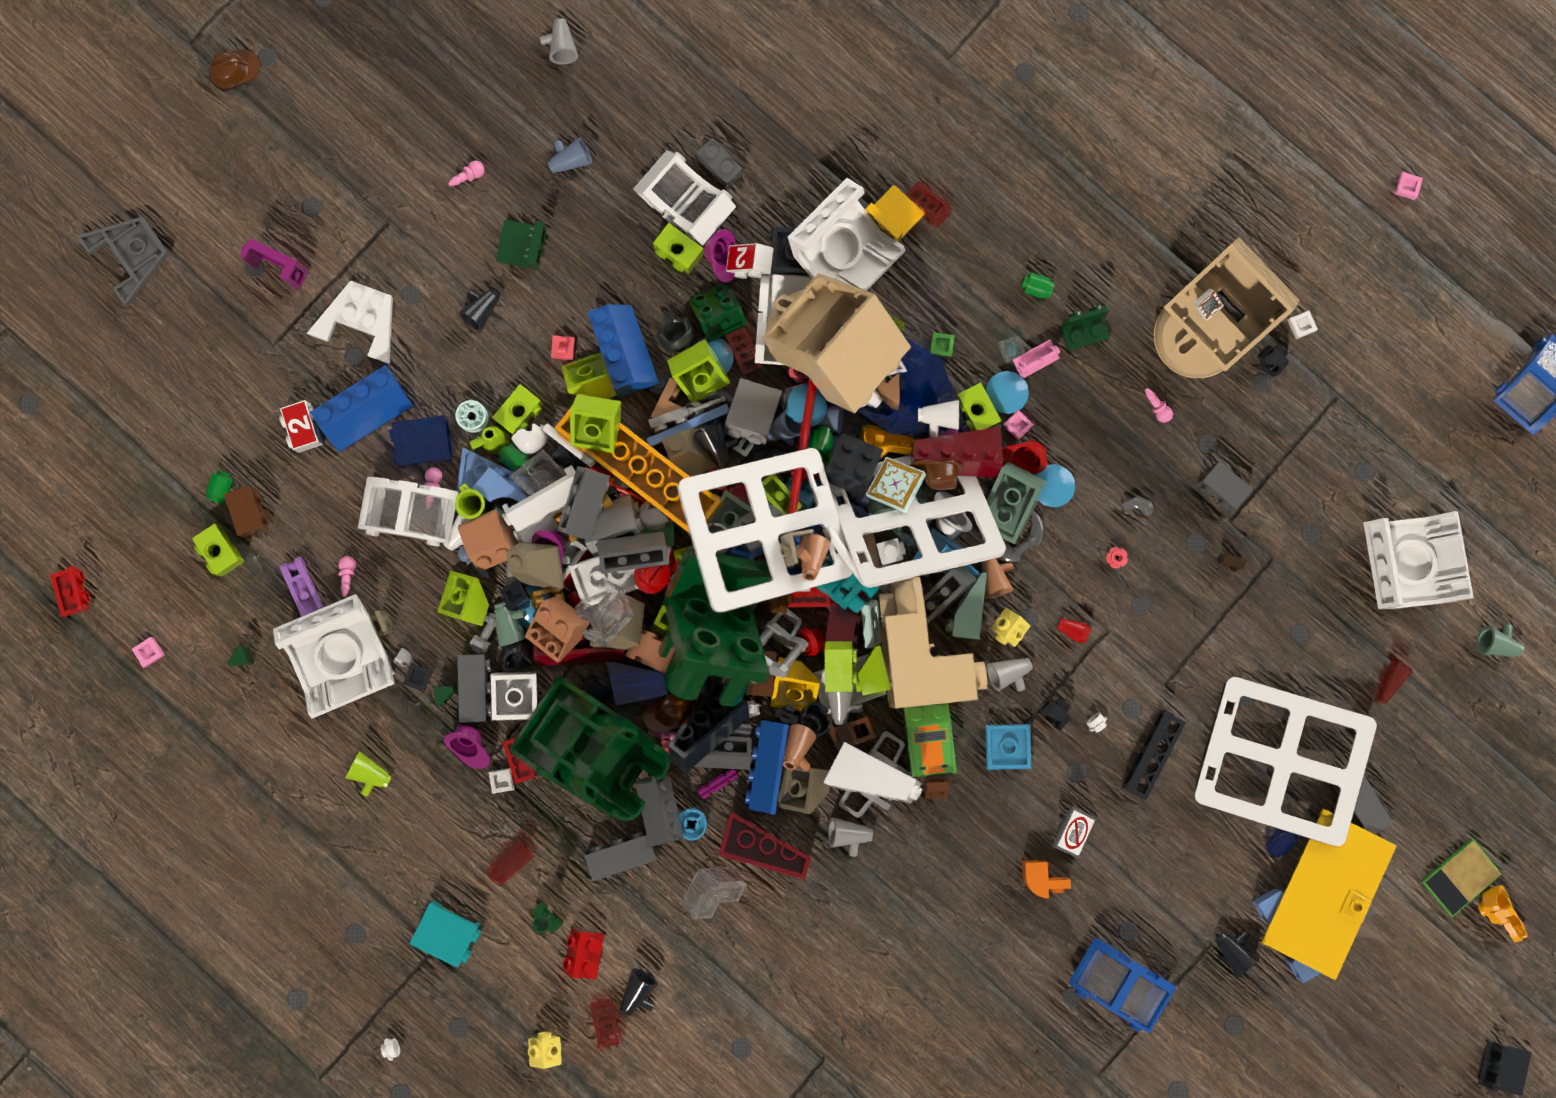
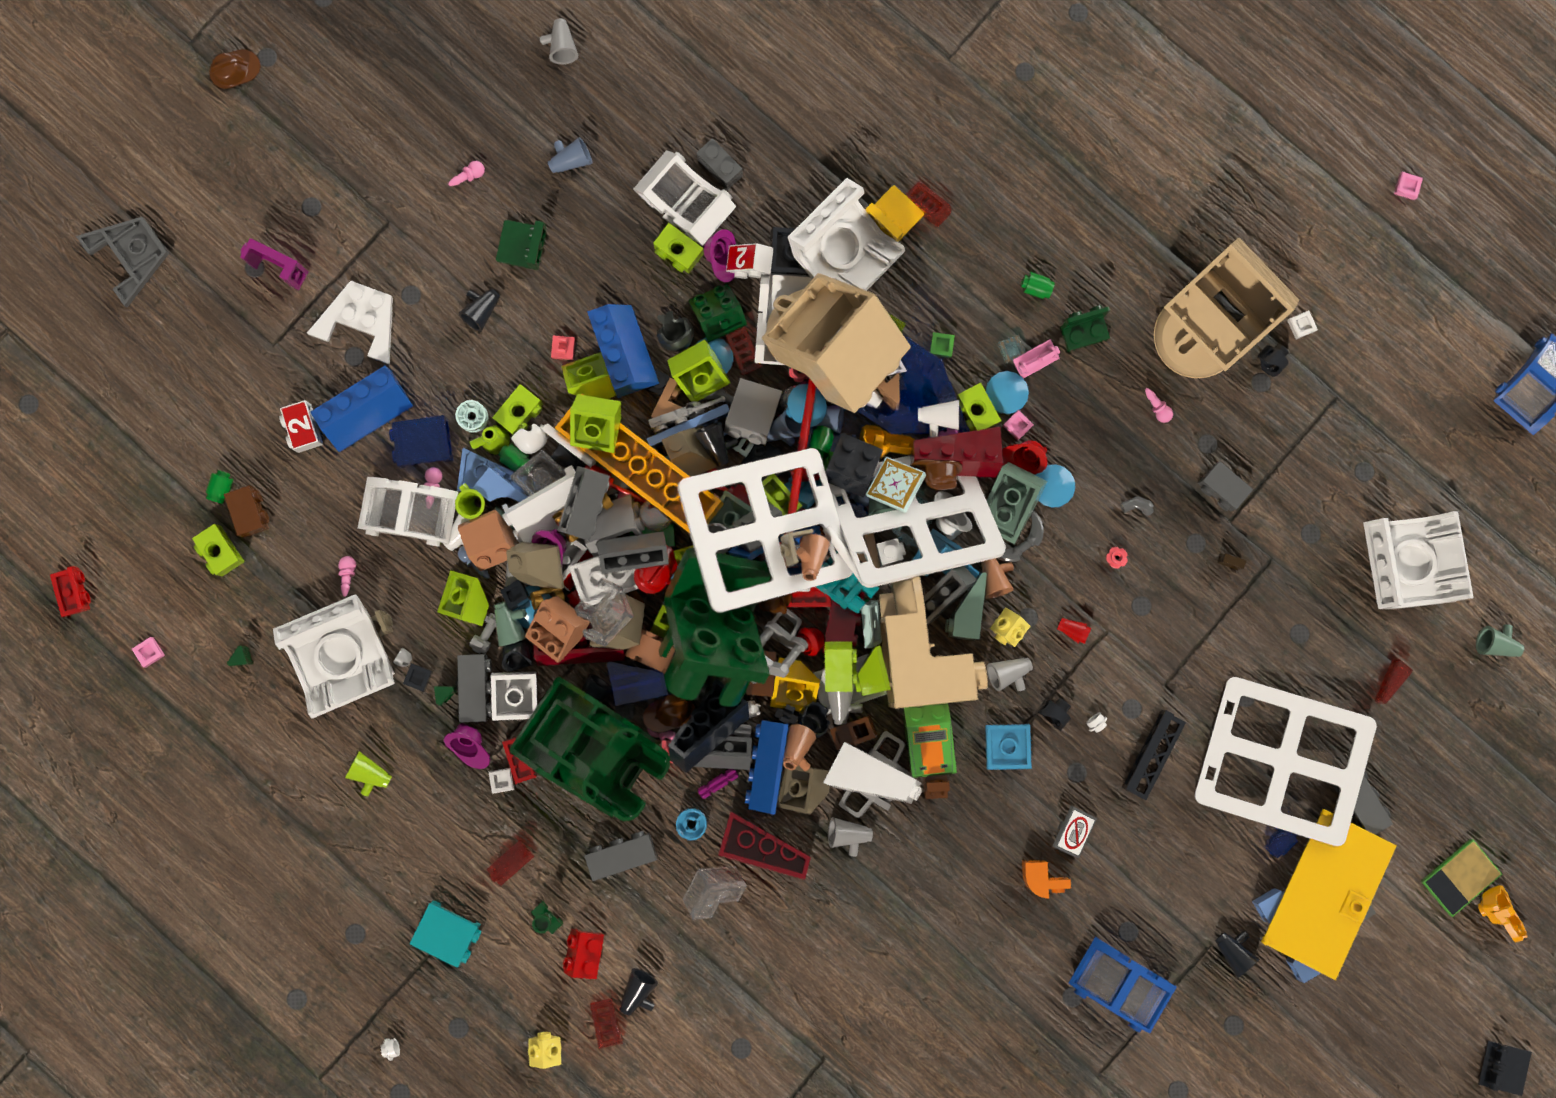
(301, 587): medium lavender plate -> none
(660, 811): dark grey brick -> none
(1208, 304): tile -> none

